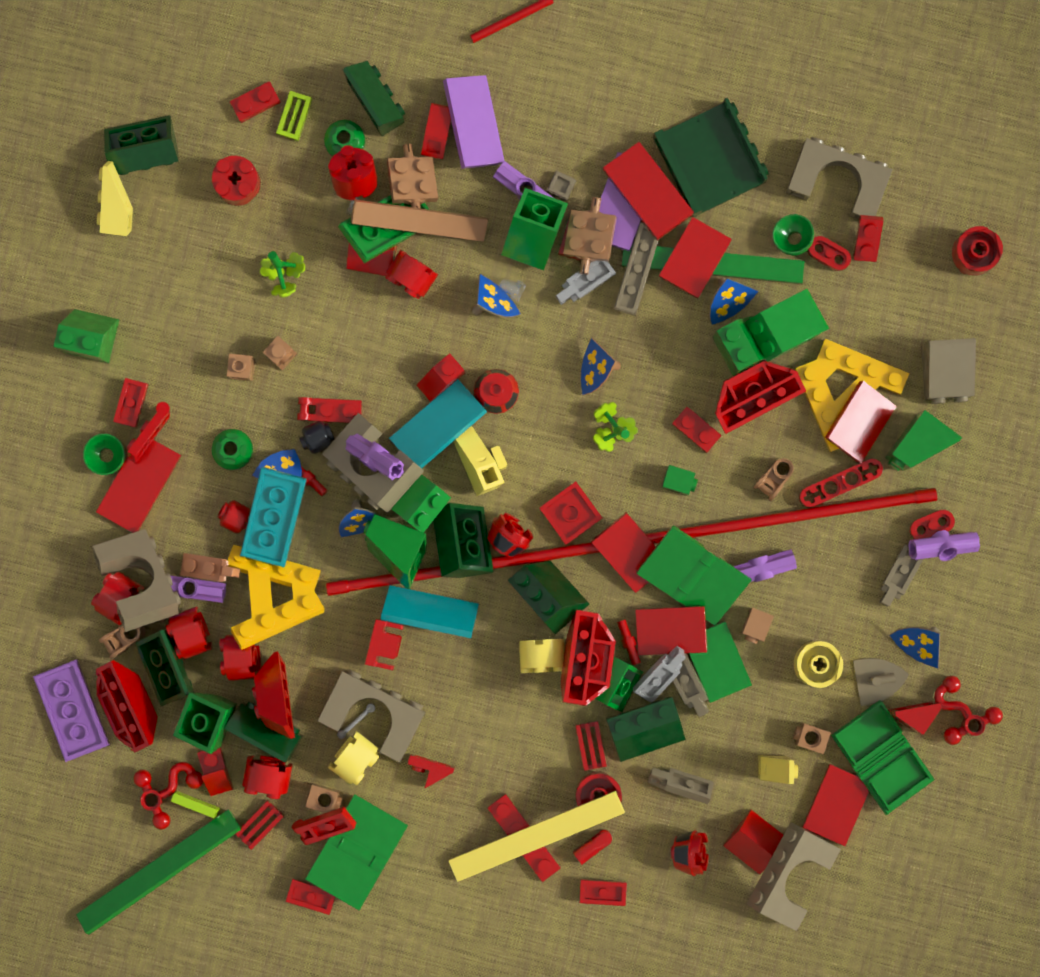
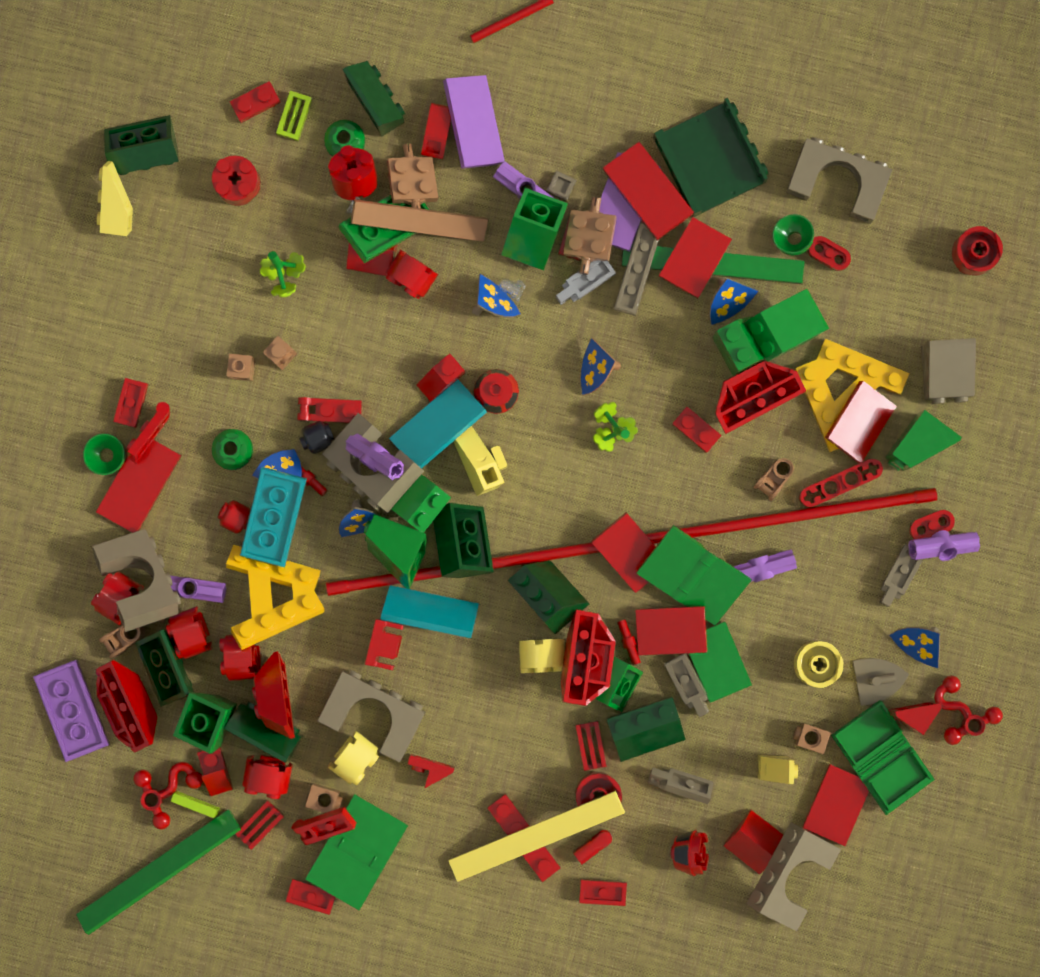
(87, 335): green slope -> none
(207, 568): nougat hinge -> none
(369, 709): light grey hinge -> none
(508, 536): red cone -> none
(570, 513): red plate -> none
(660, 675): light grey hinge -> none
(679, 480): green brick -> none
(756, 625): medium nougat brick -> none
(868, 238): red plate -> none

